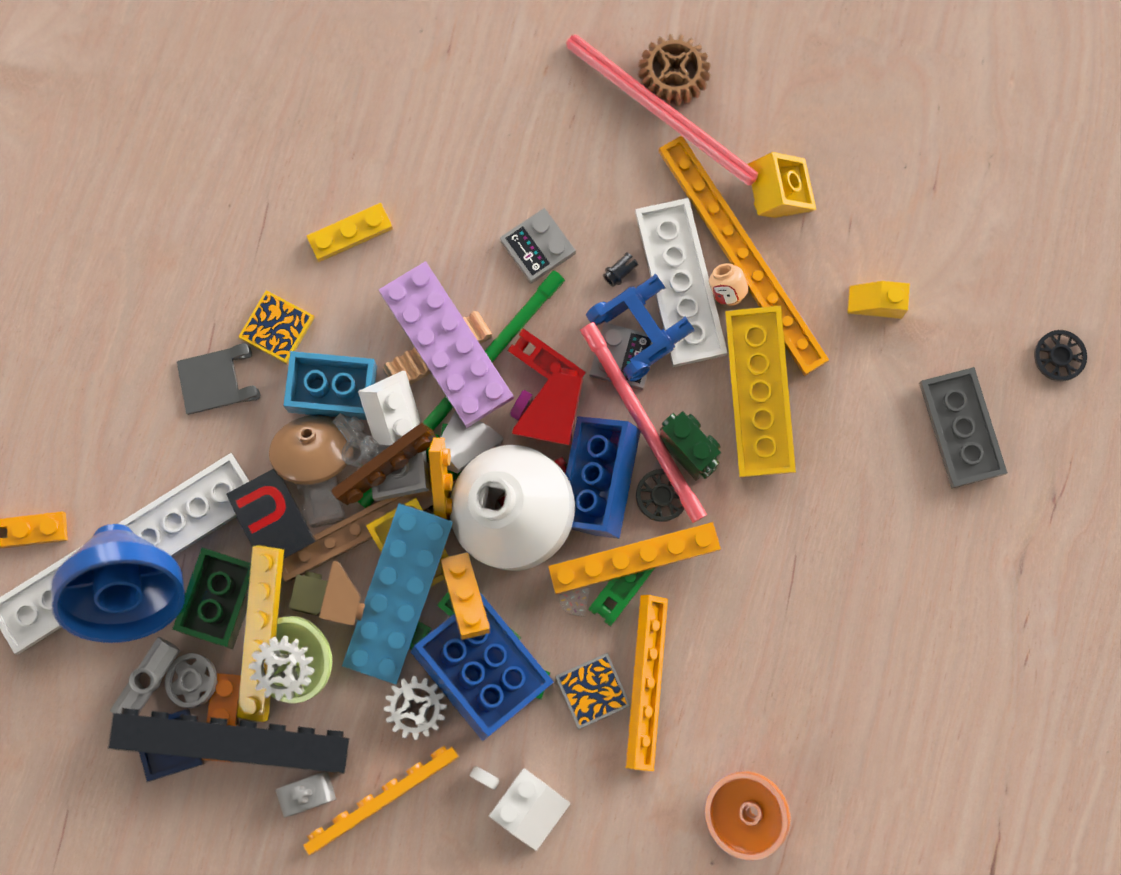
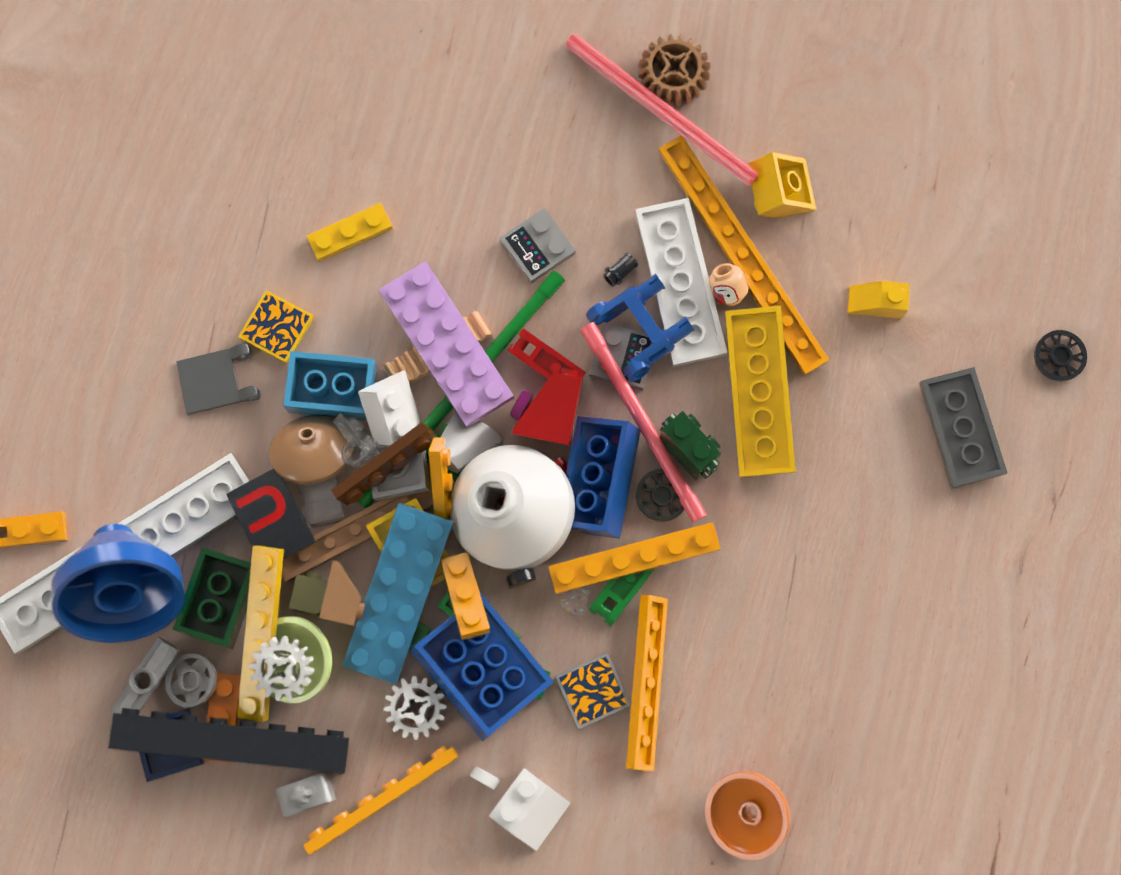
(520, 577): none -> black tile

